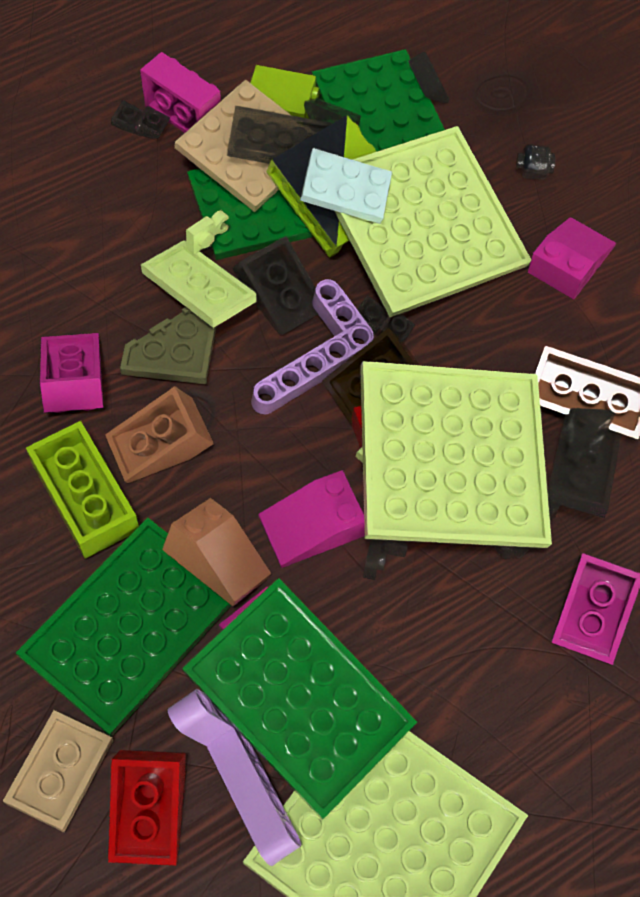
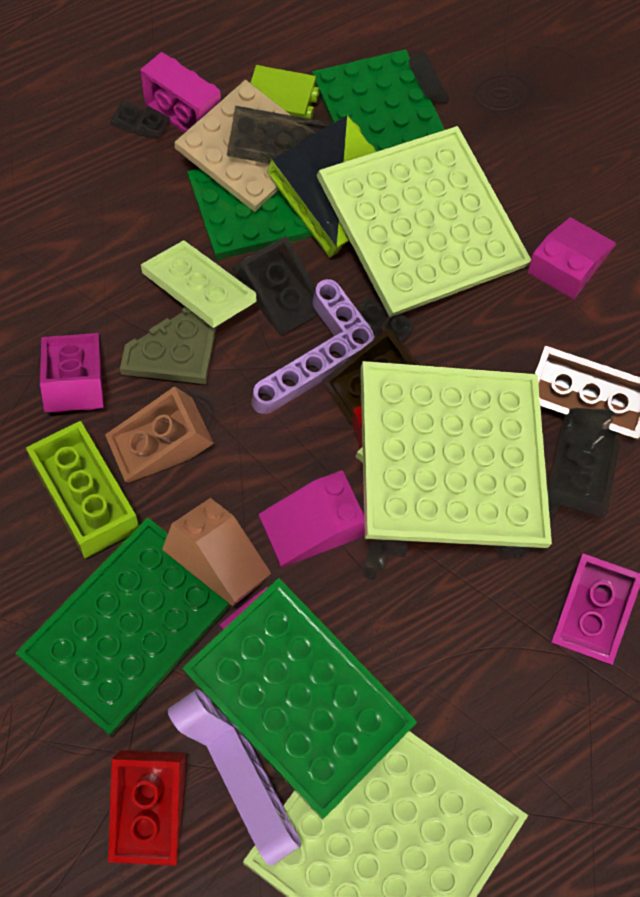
(58, 771): tan plate -> none
(203, 232): yellowish green plate -> none
(324, 111): clear smoke slope -> none
(346, 186): light aqua plate -> none
(536, 161): clear smoke head -> none

